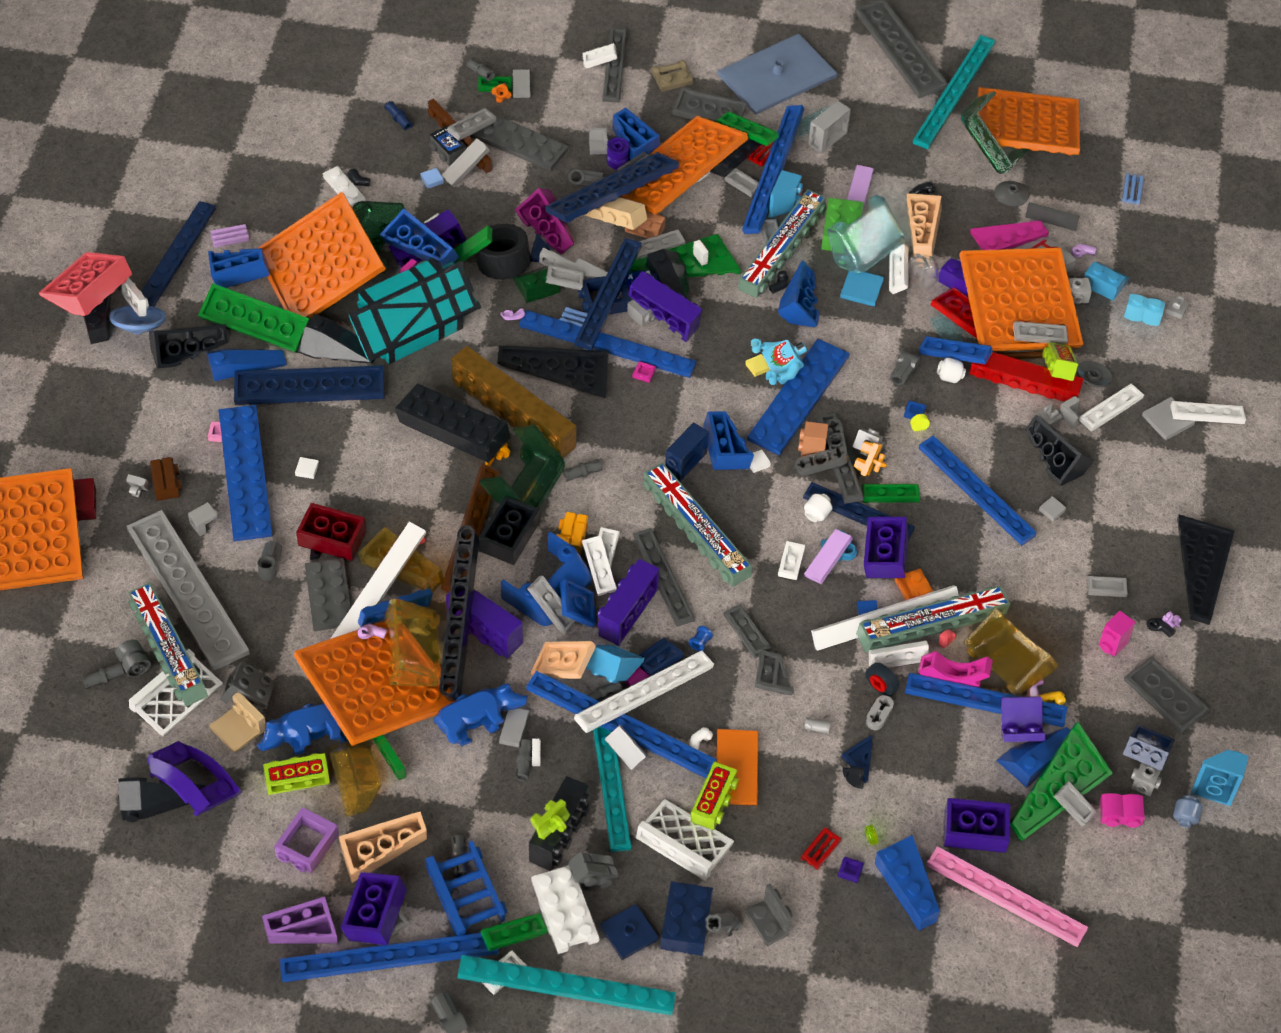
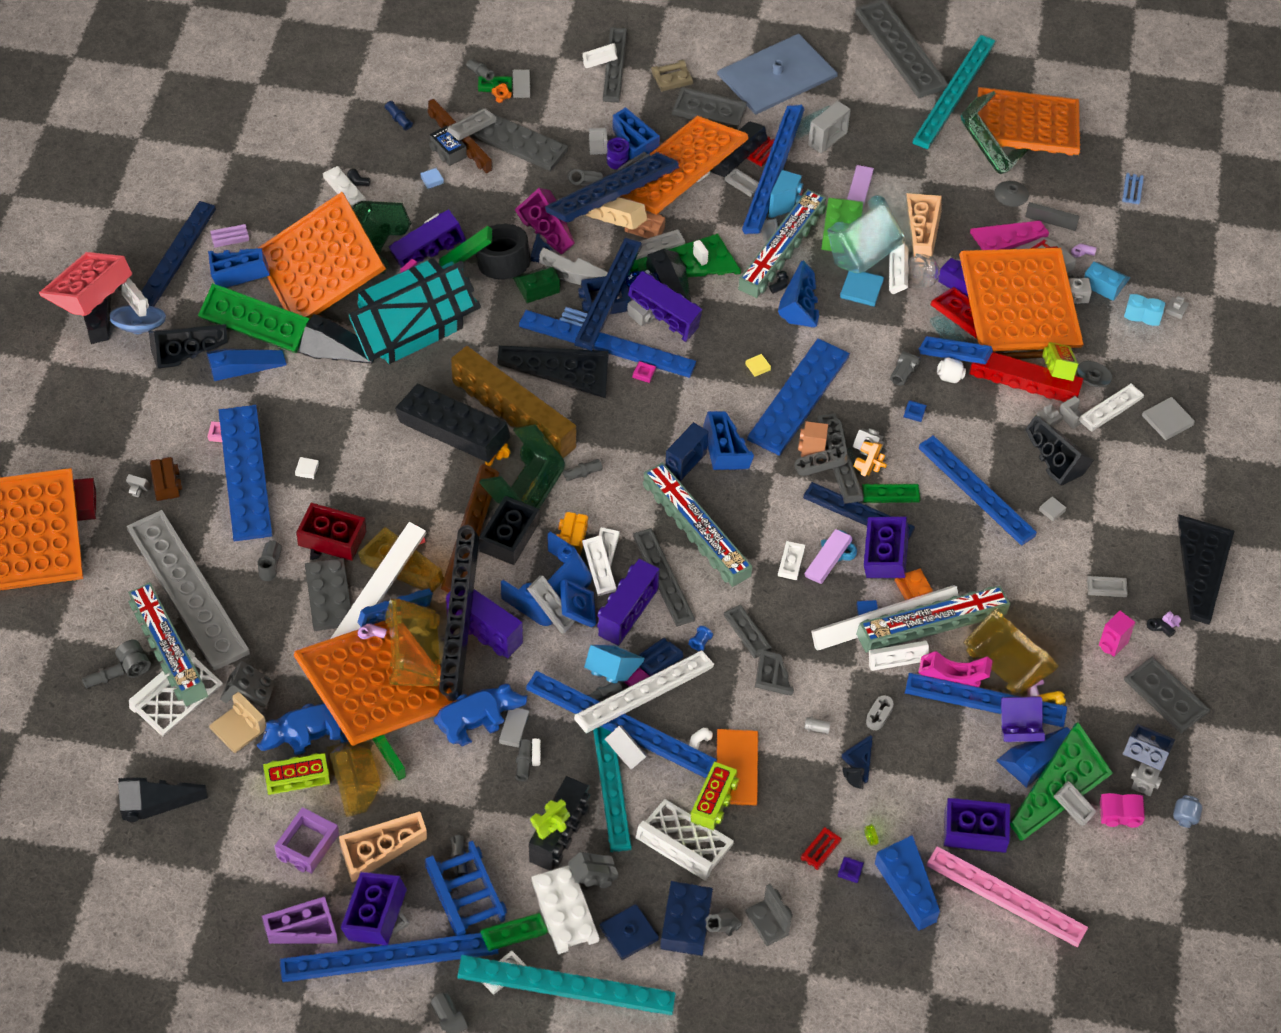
(163, 766): dark purple wedge -> none
(202, 516): light grey panel -> none
(308, 385): dark blue plate -> none
(416, 239): blue wedge -> none
(465, 162): light grey tile -> none
(509, 315): lavender piece -> none
(564, 277): light grey tile -> none
(564, 659): light nougat plate -> none
(754, 131): green tile -> none
(759, 461): white tile -> none
(781, 358): medium azure torso -> none
(818, 507): white head -> none
(882, 679): black wheel -> none
(919, 422): neon yellow tile -> none
(928, 186): black arm -> none
(946, 638): coral tile -> none
(1040, 332): light grey tile -> none
(1208, 412): white tile -> none
(1220, 777): dark azure slope -> none

